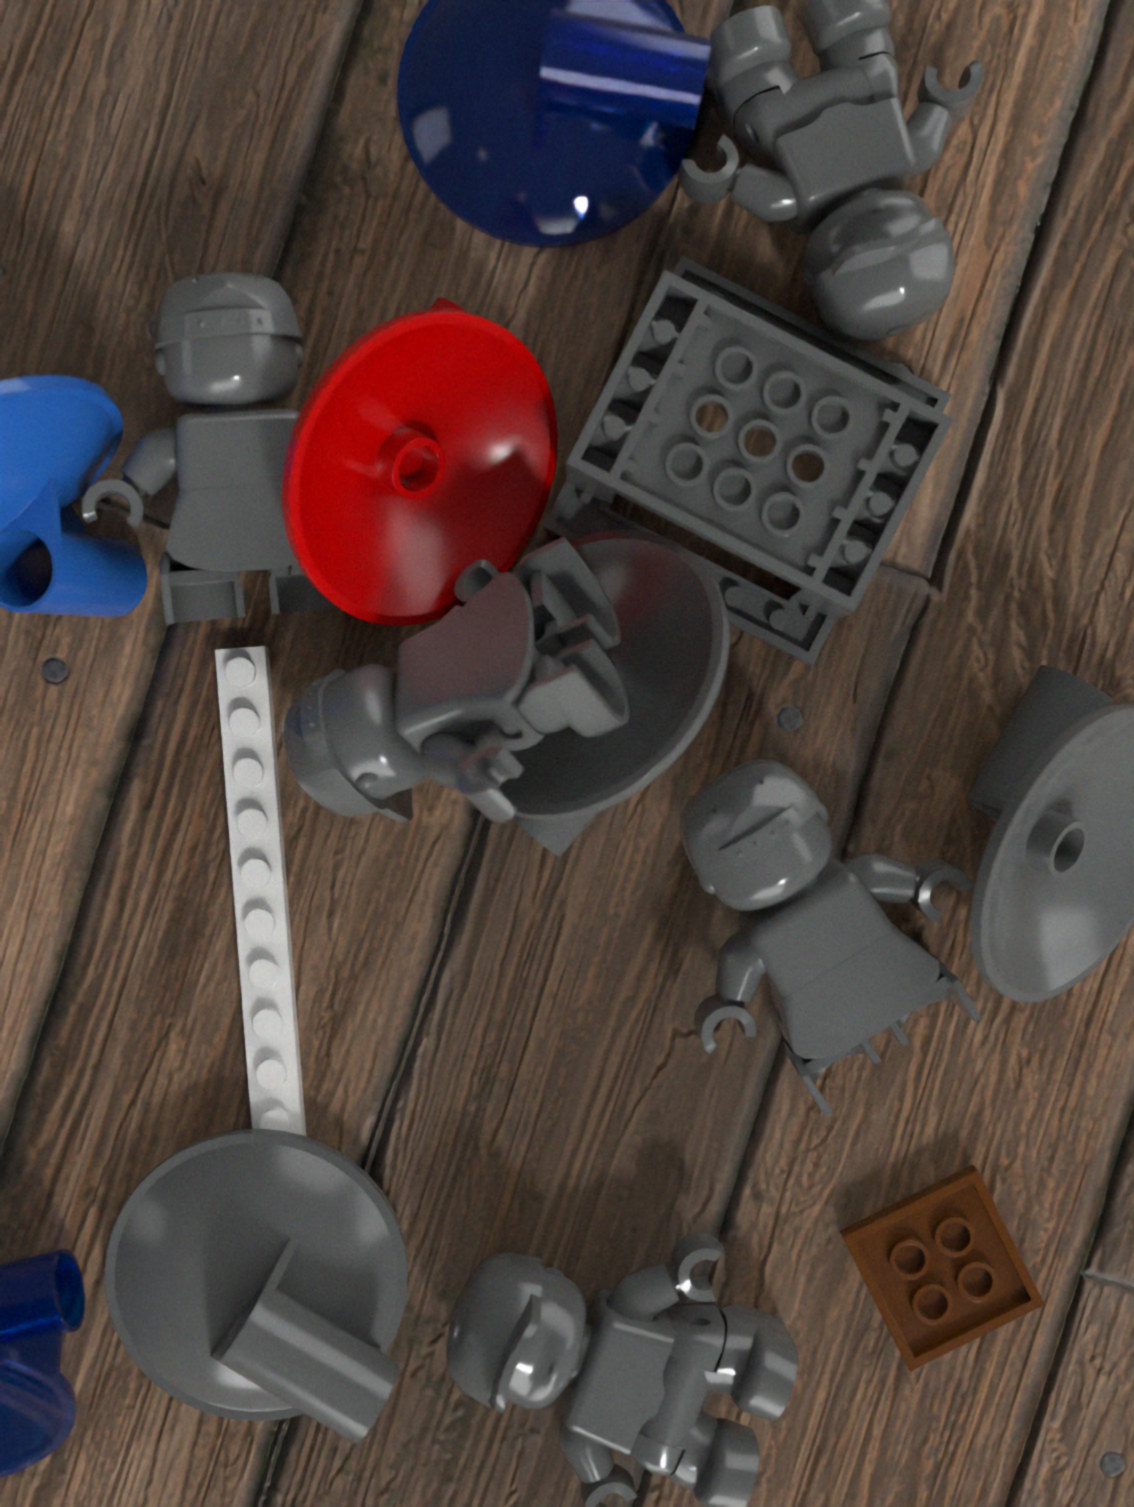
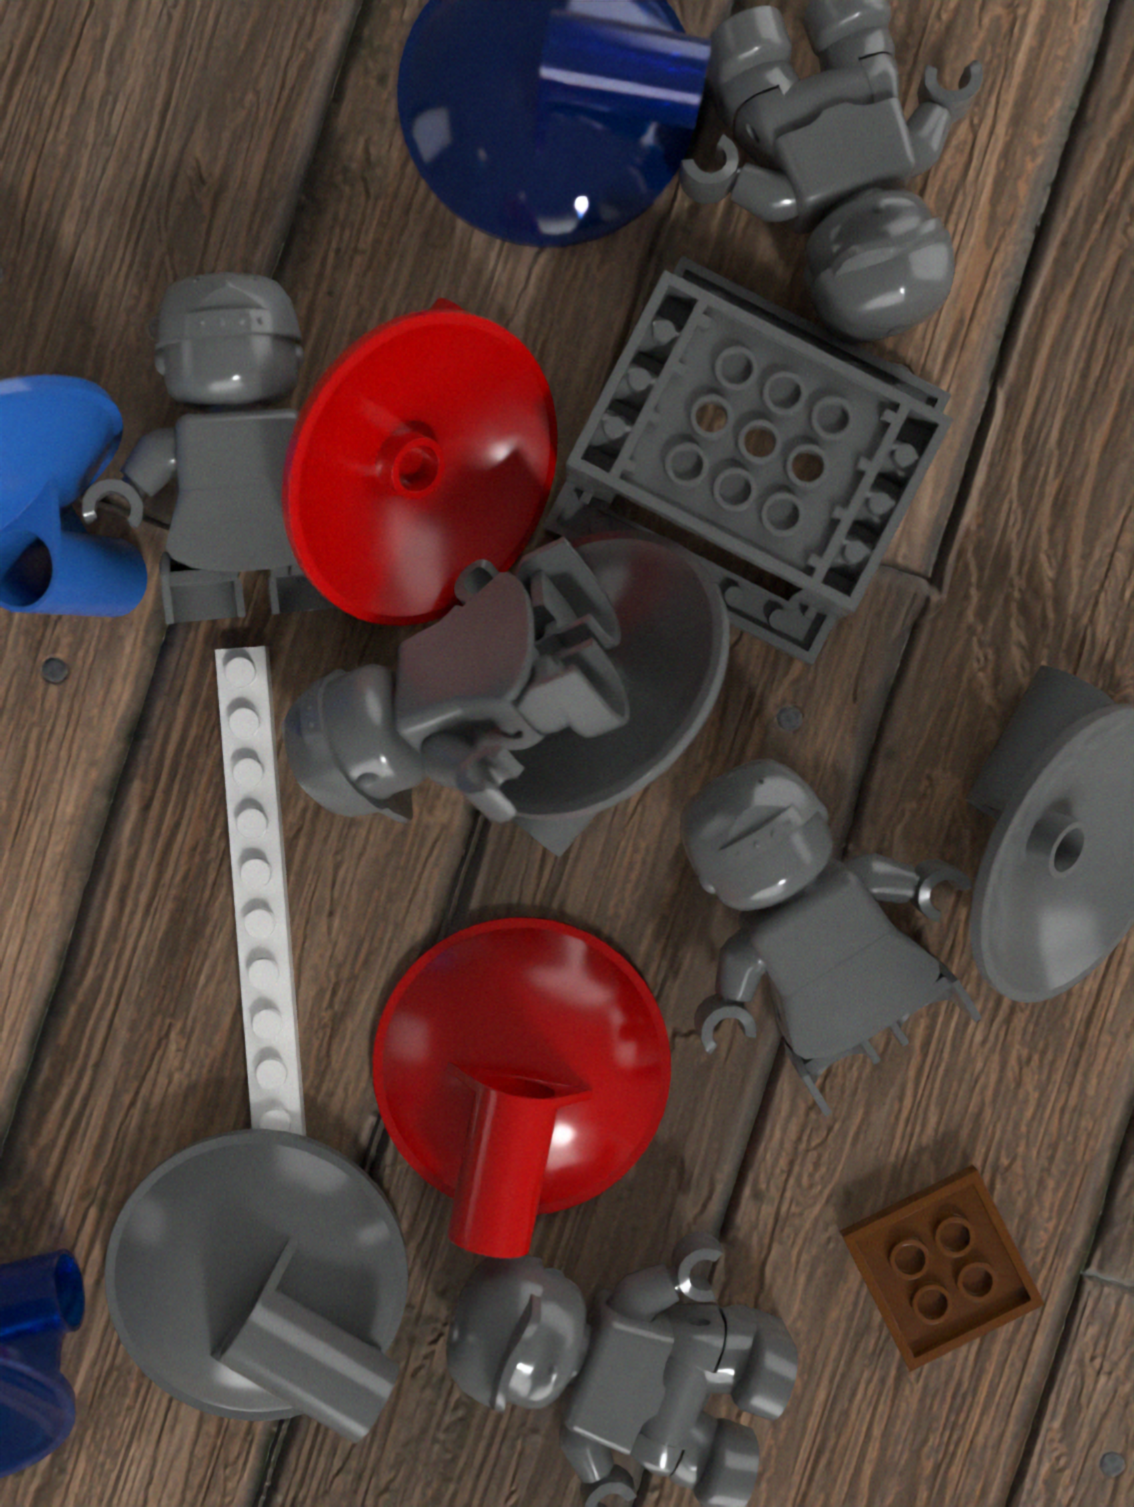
(520, 1074): none -> red dish

